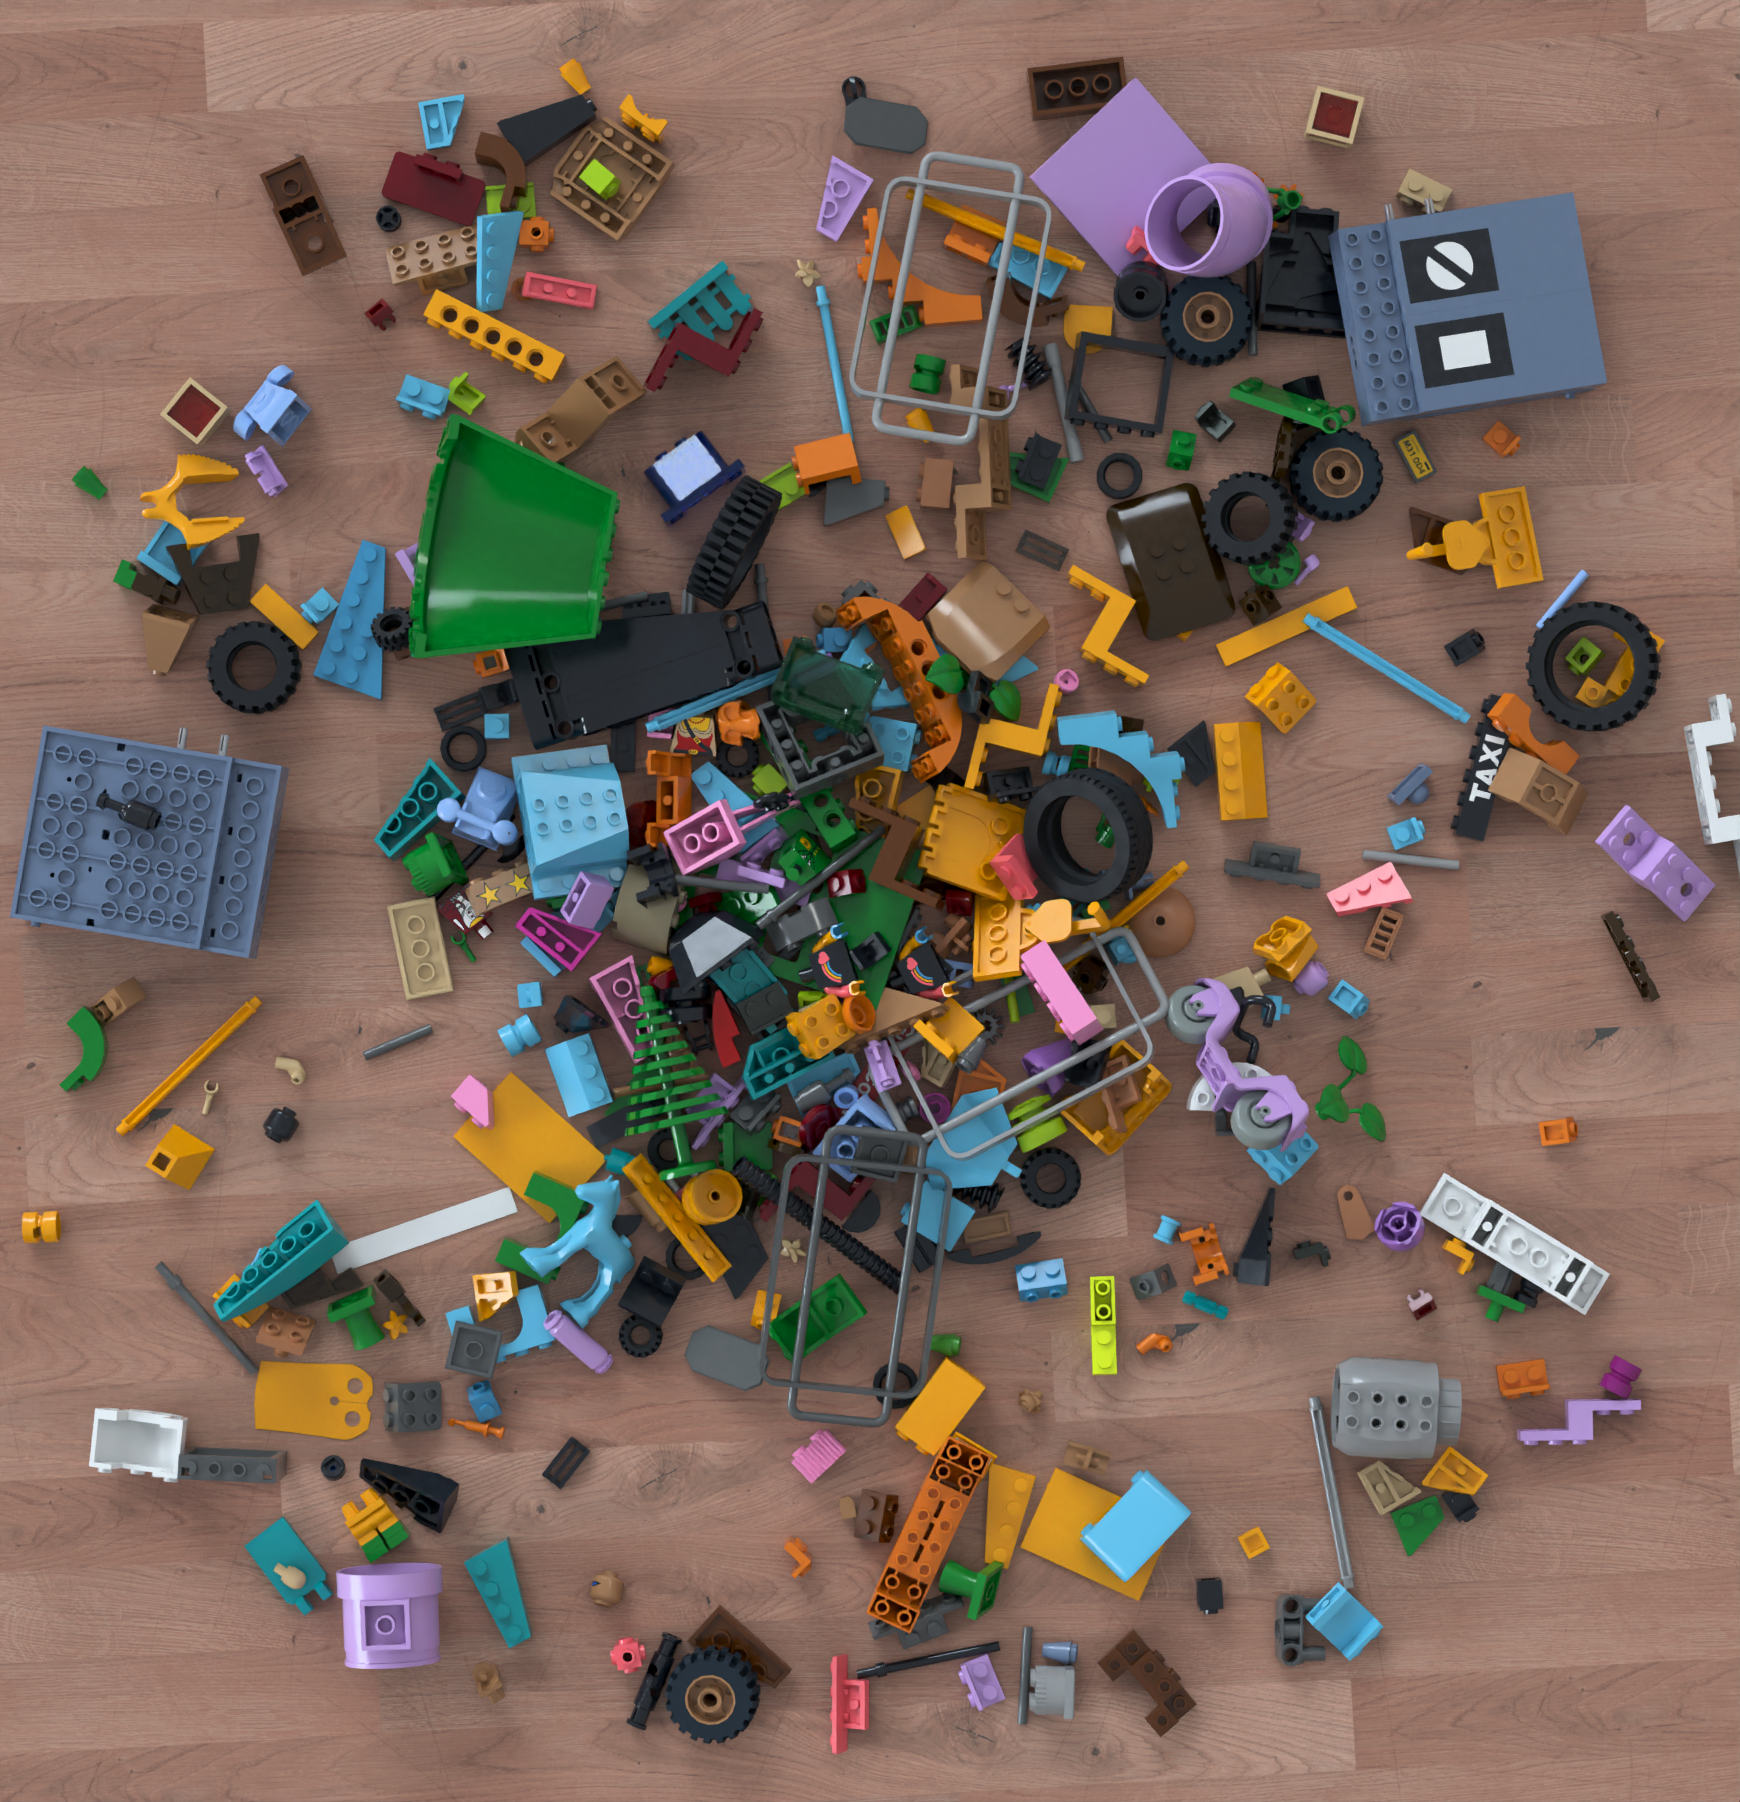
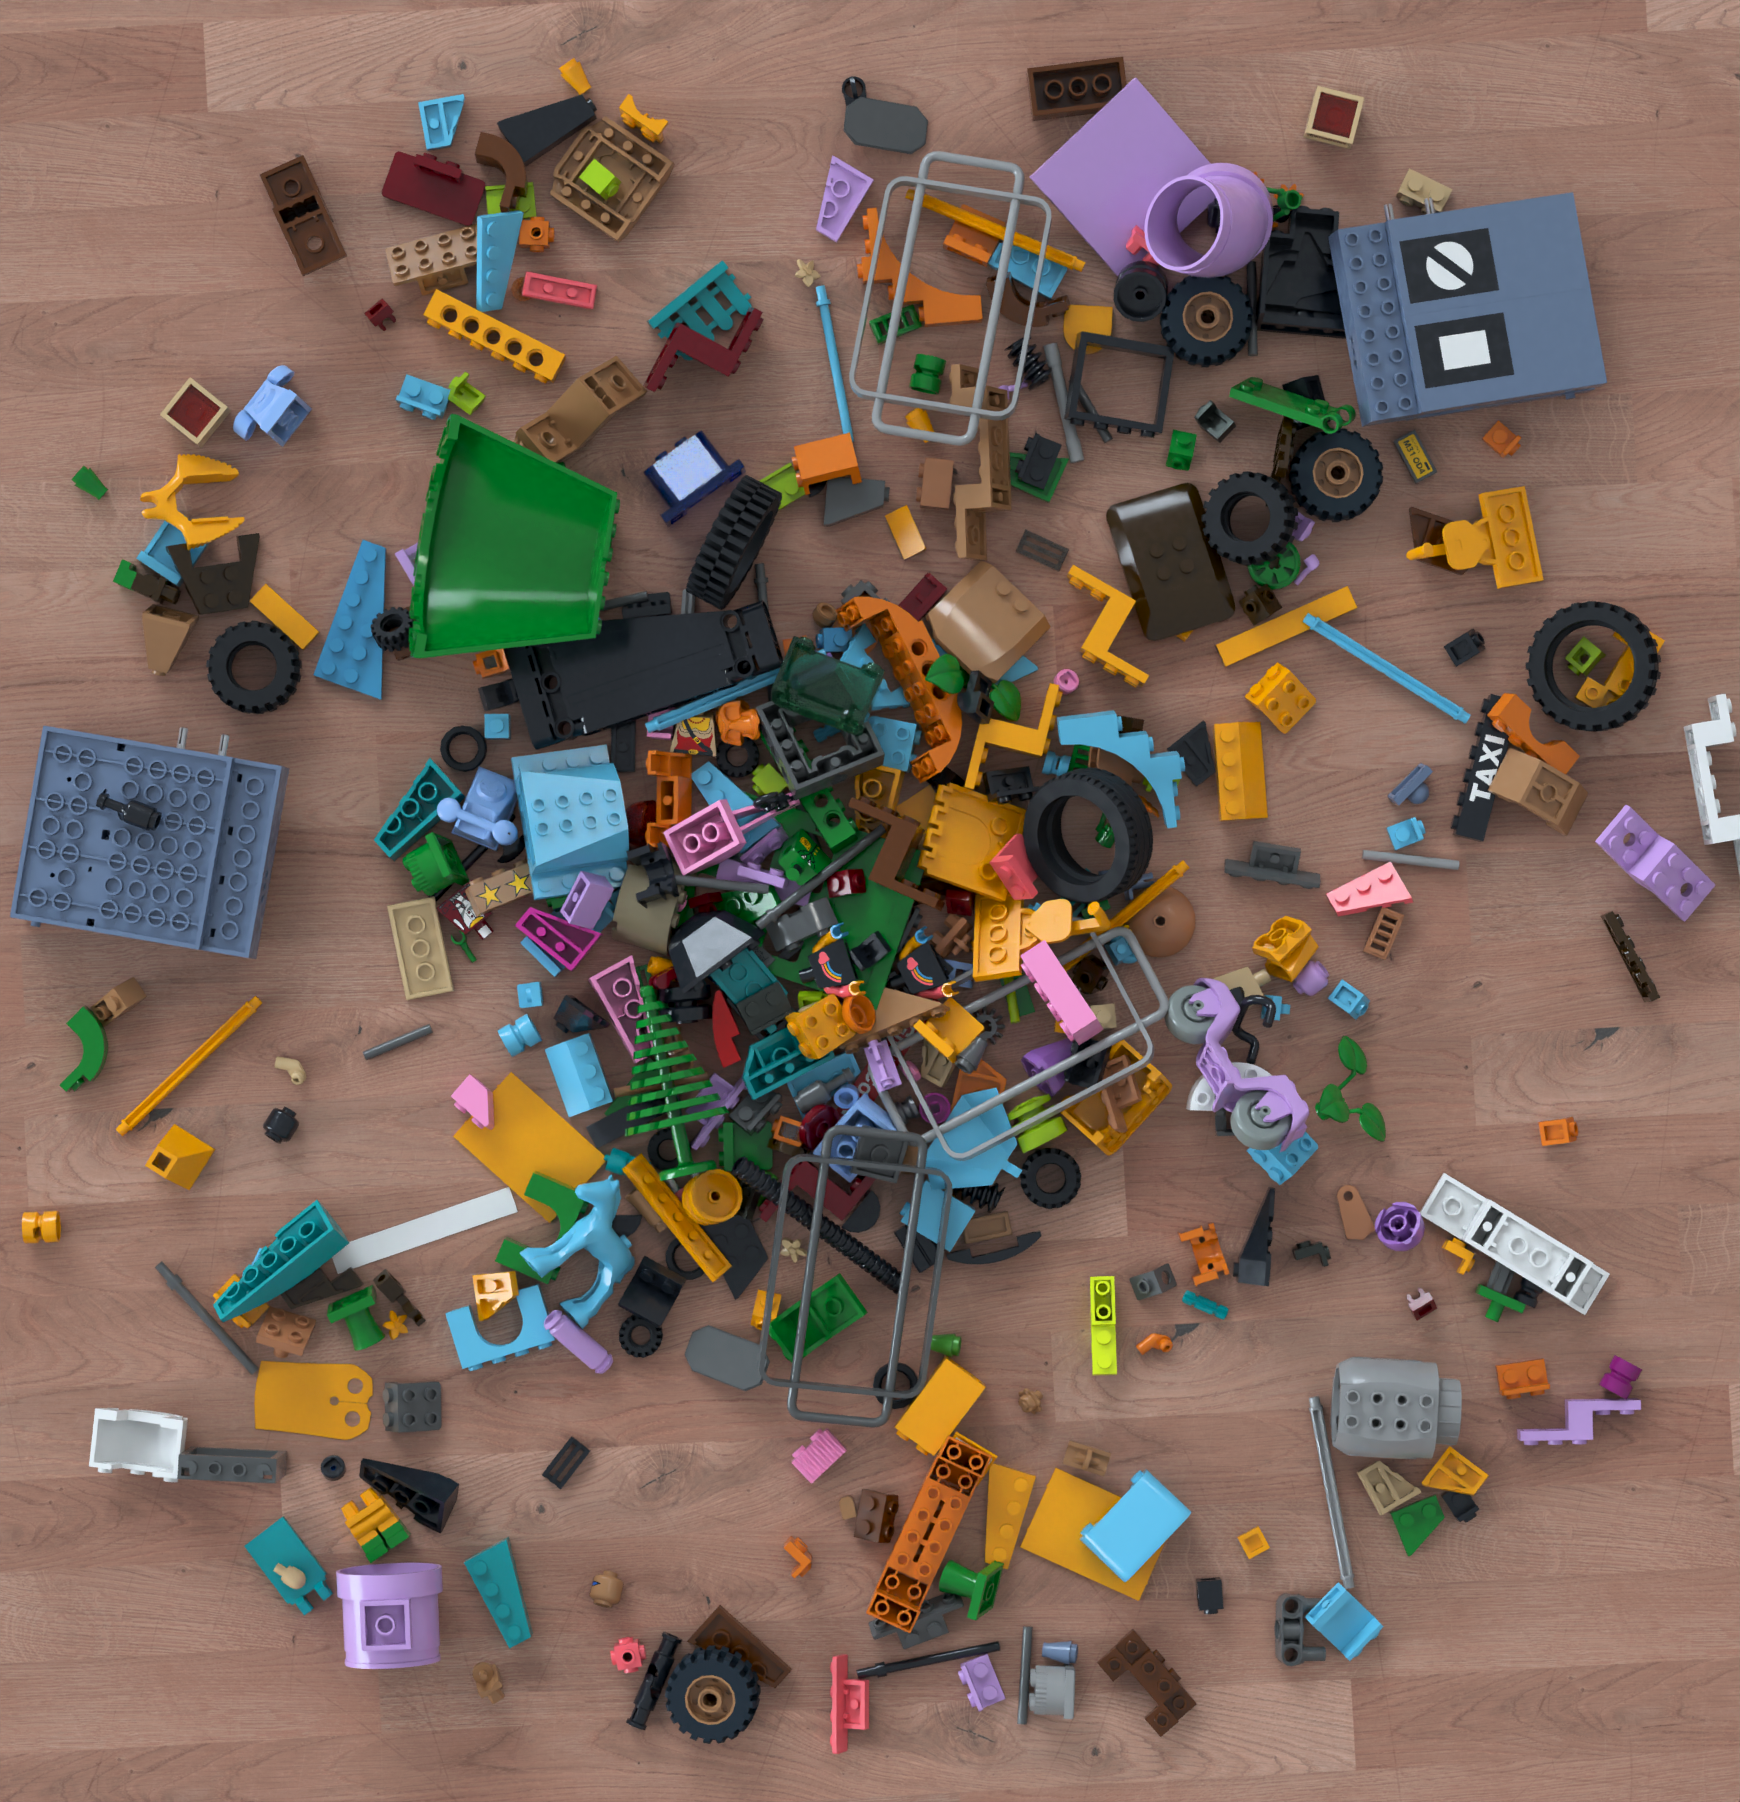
(209, 1096): tan hand -> none
(271, 478): lavender hinge -> none
(319, 607): medium azure bracket -> none
(385, 215): black wheel -> none
(441, 718): black tile -> none
(474, 1349): dark grey tile -> none
(483, 1401): dark azure bracket -> none
(486, 1428): orange piece -> none
(708, 1045): black piece -> none
(1041, 1280): dark azure bracket -> none
(1127, 459): black tyre -> none
(1167, 1230): medium azure bush -> none
(1564, 597): light blue bar -> none

